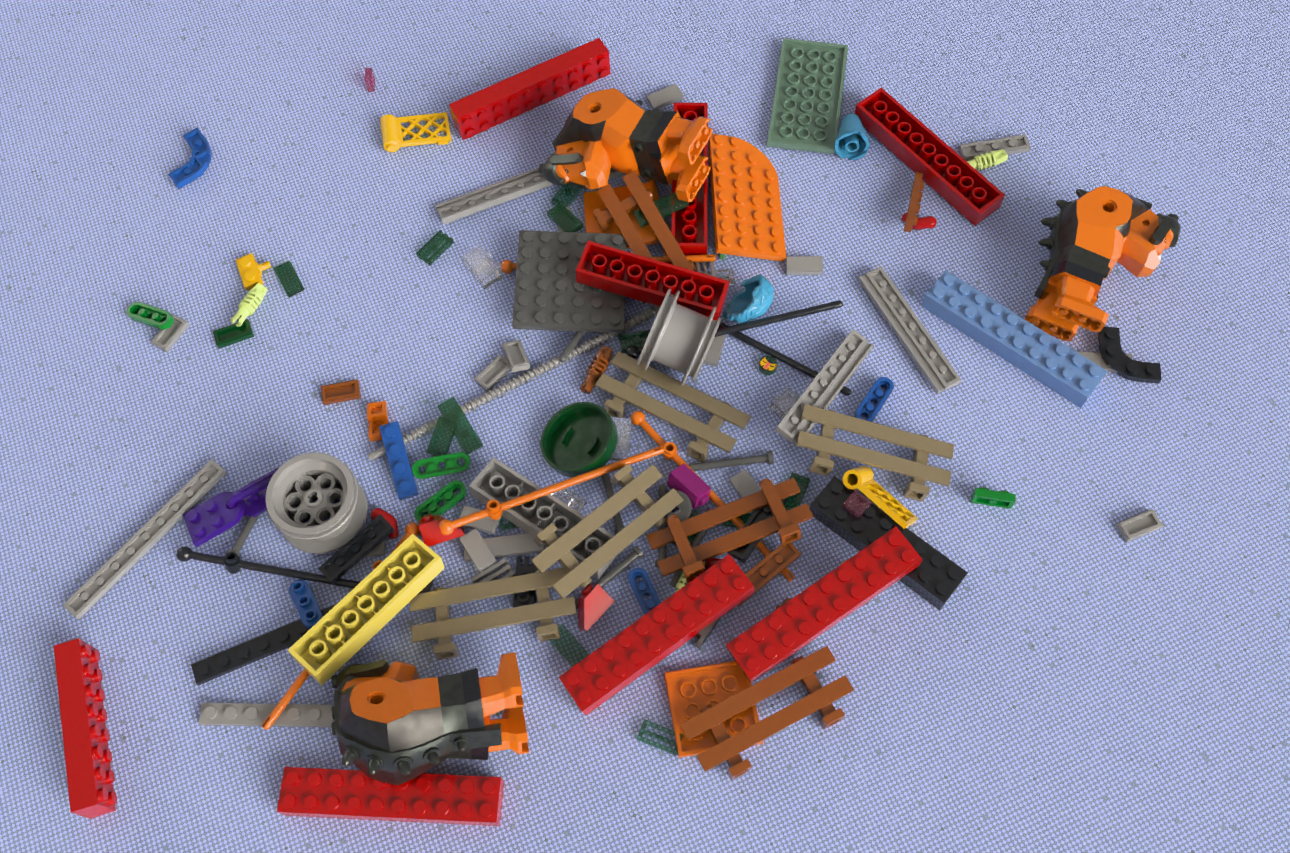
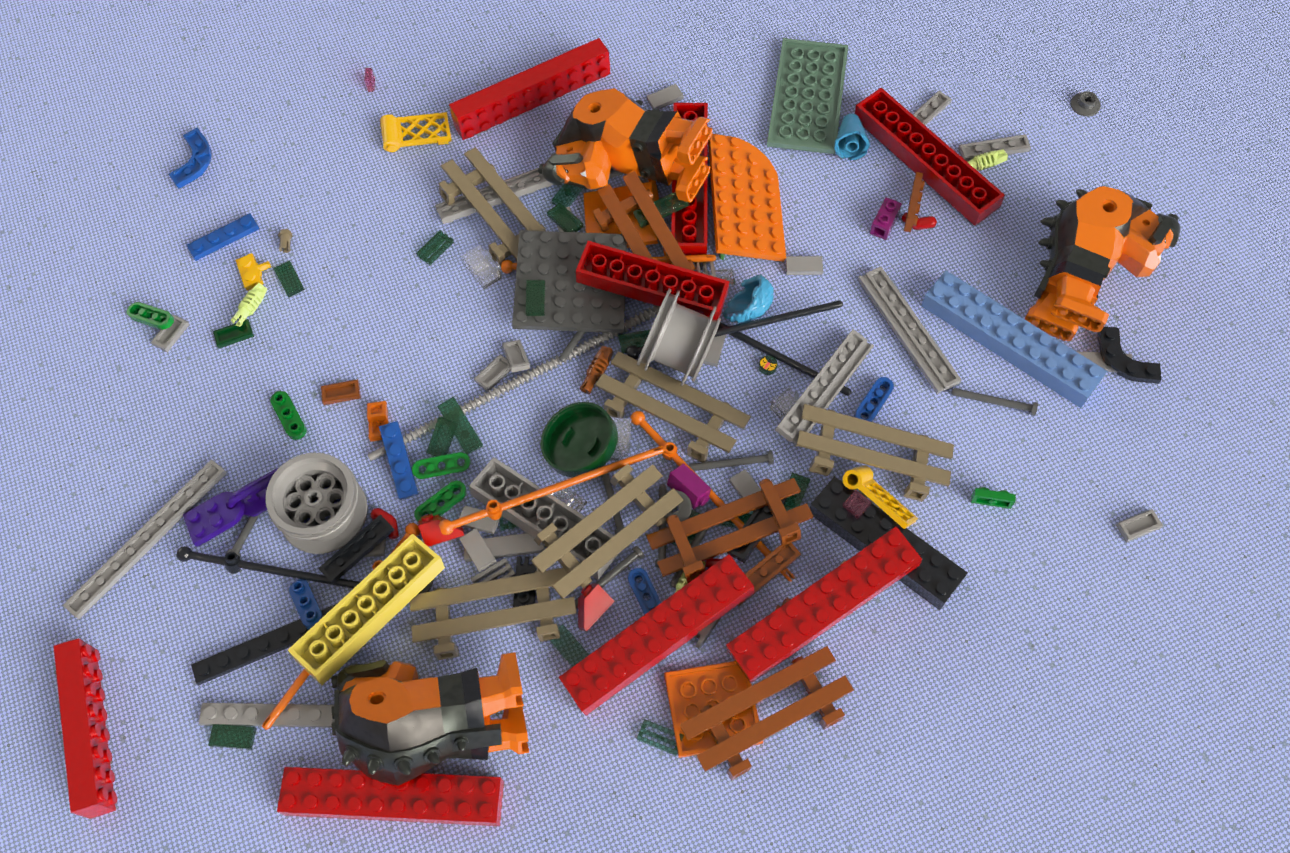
(222, 236): none -> blue plate
(232, 737): none -> clear green tile
(285, 239): none -> dark tan pin
(292, 419): none -> green plate
(466, 185): none -> dark tan fence
(535, 297): none -> clear green tile
(885, 218): none -> magenta brick
(932, 107): none -> light grey tile
(1032, 408): none -> dark grey bar
(1085, 104): none -> dark grey piece

